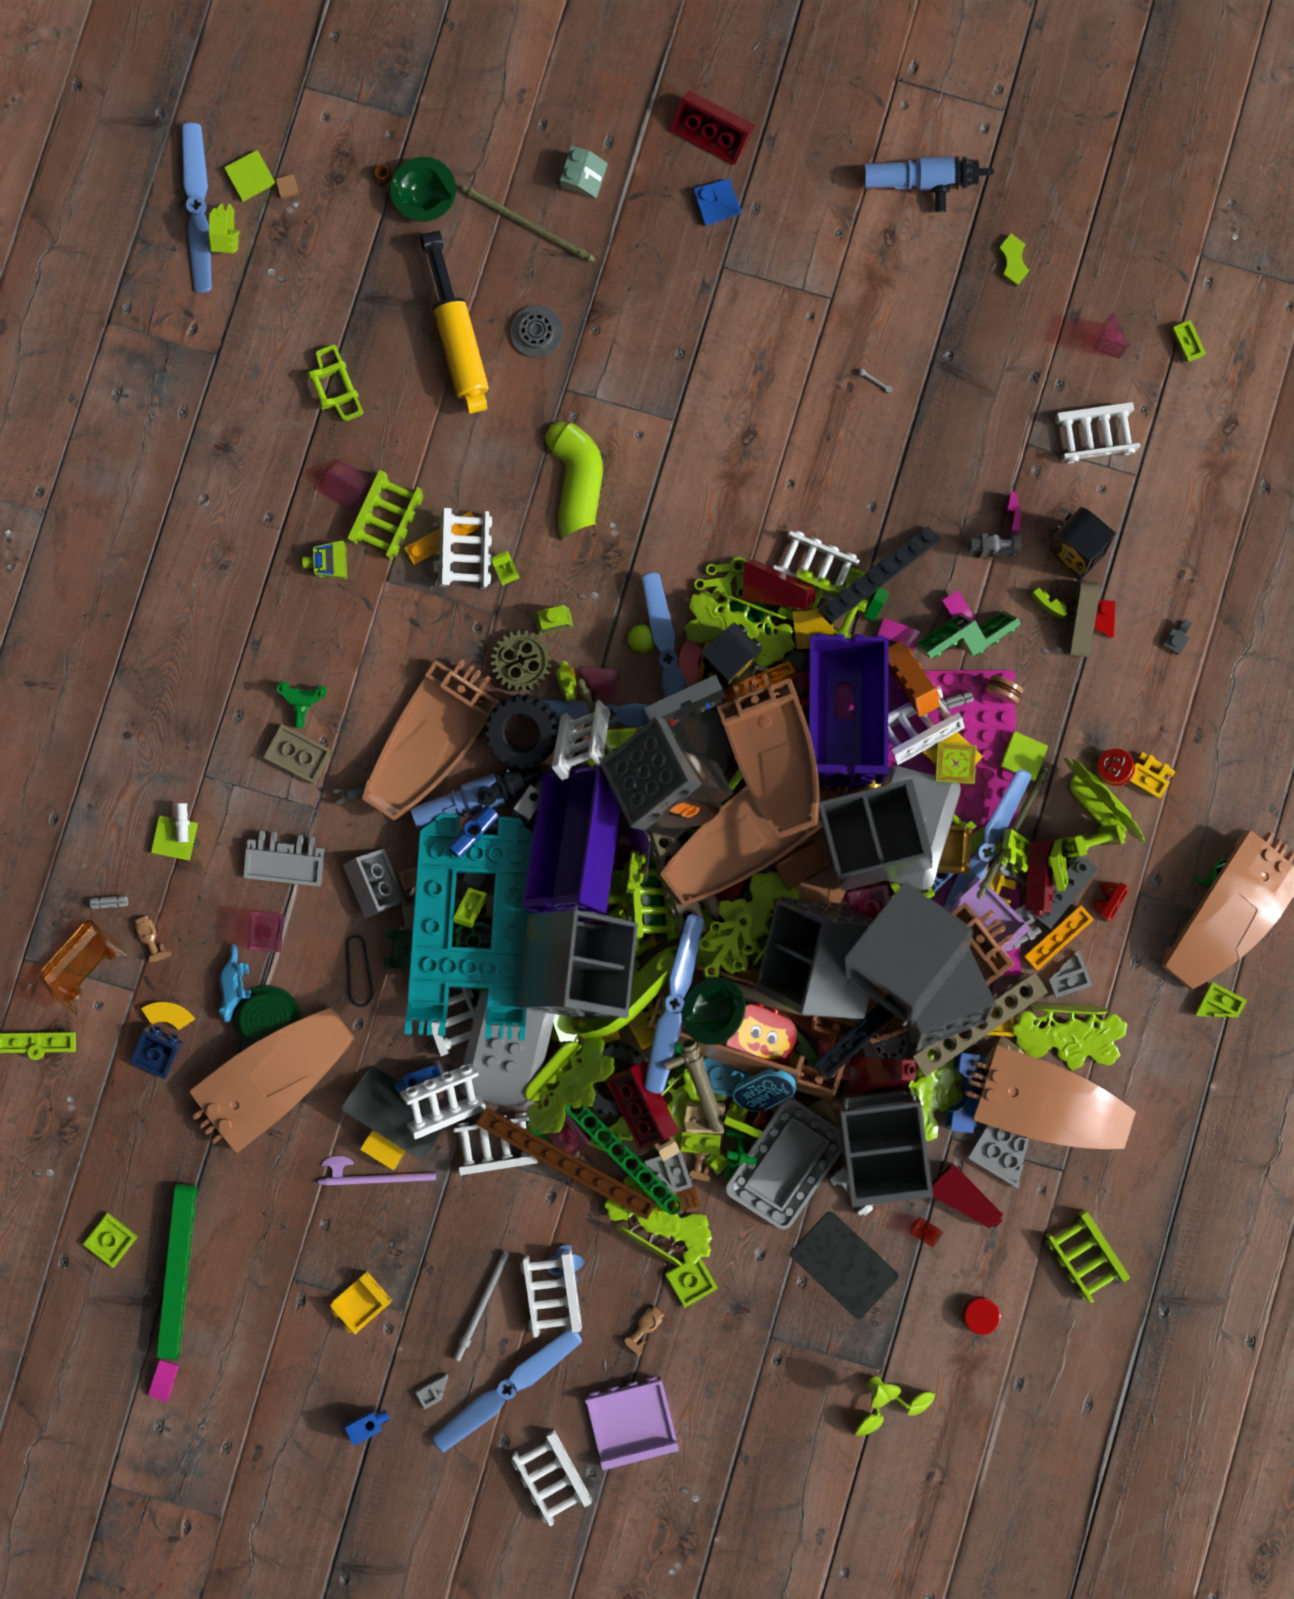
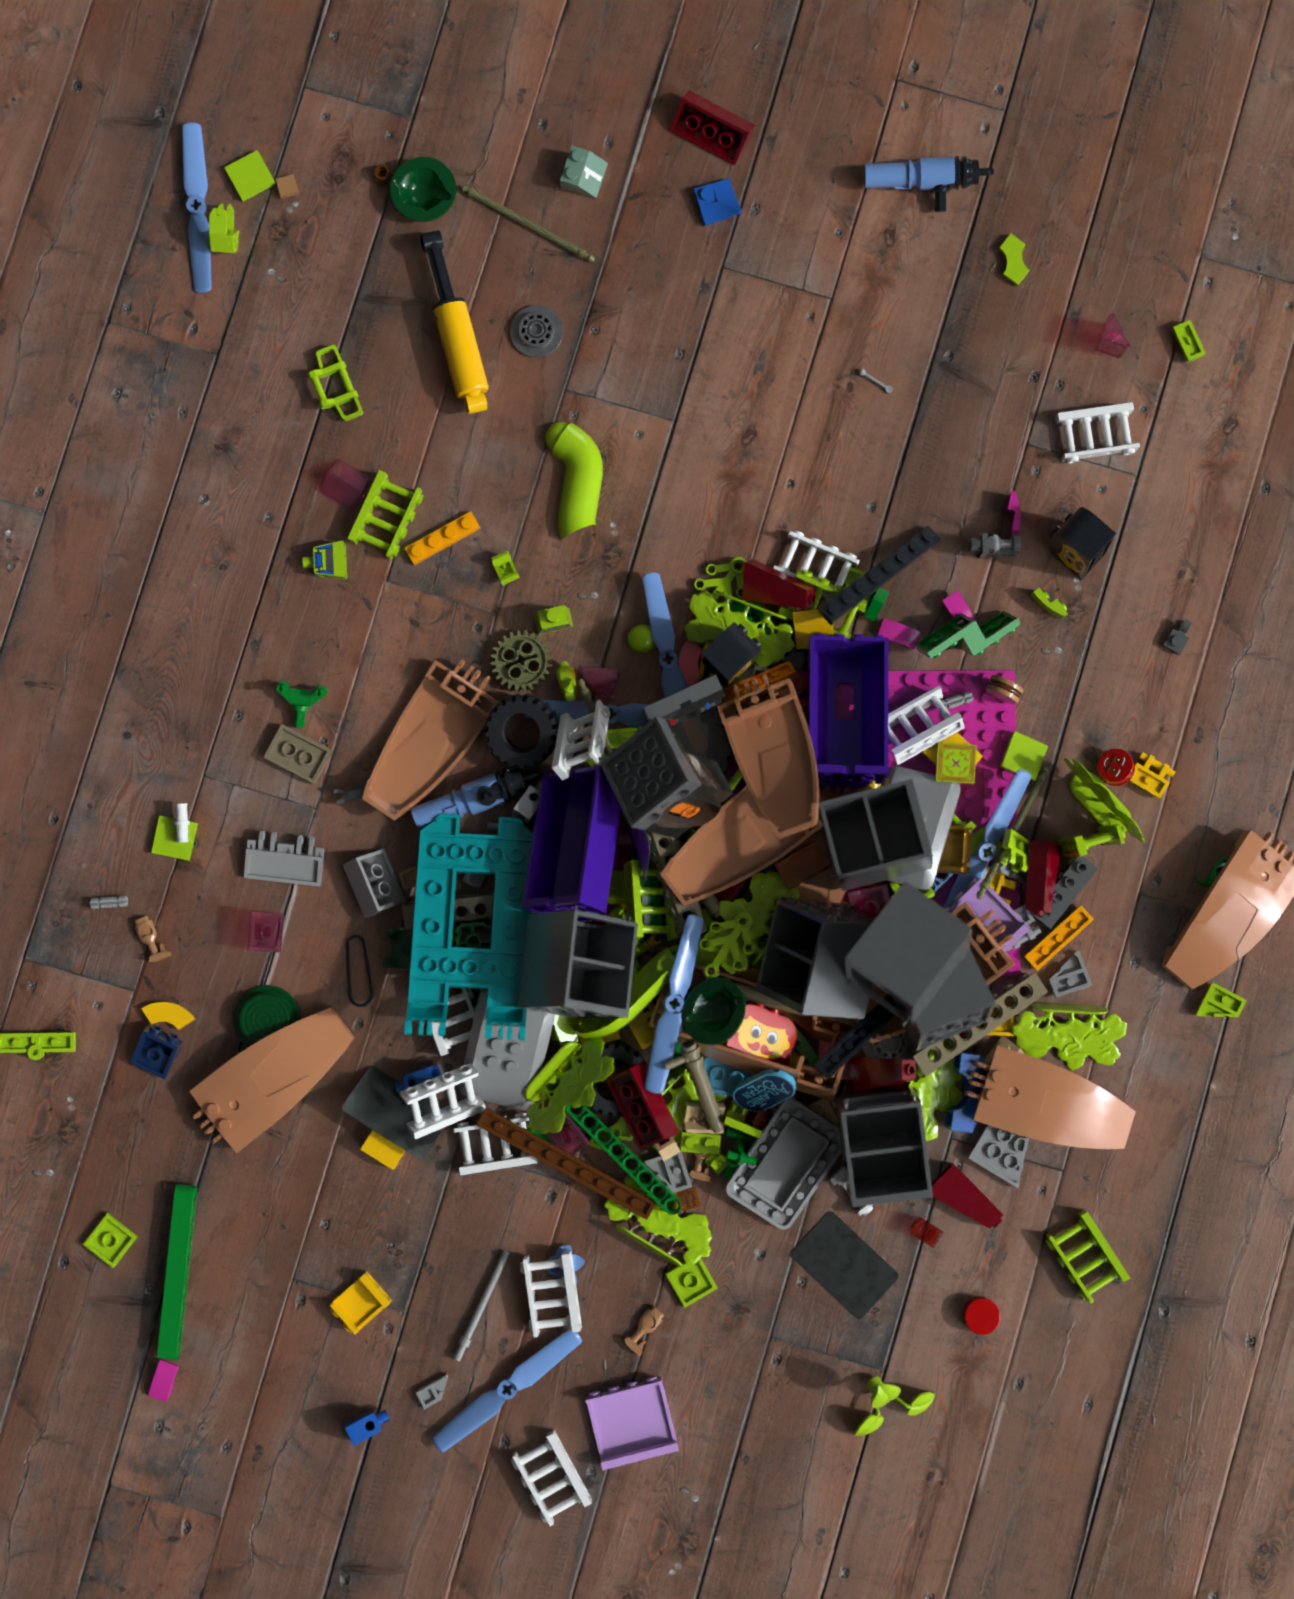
(76, 961): clear orange windscreen -> none
(232, 985): dark azure animal -> none
(337, 1164): lavender piece -> none
(448, 538): white fence -> none
(464, 840): blue piece -> none
(470, 907): lime plate -> none
(635, 863): lime plate -> none
(912, 679): orange wedge -> none
(1058, 865): lime wing -> none
(1084, 618): dark tan beam -> none
(1105, 618): red wing -> none
(1116, 893): red tile -> none

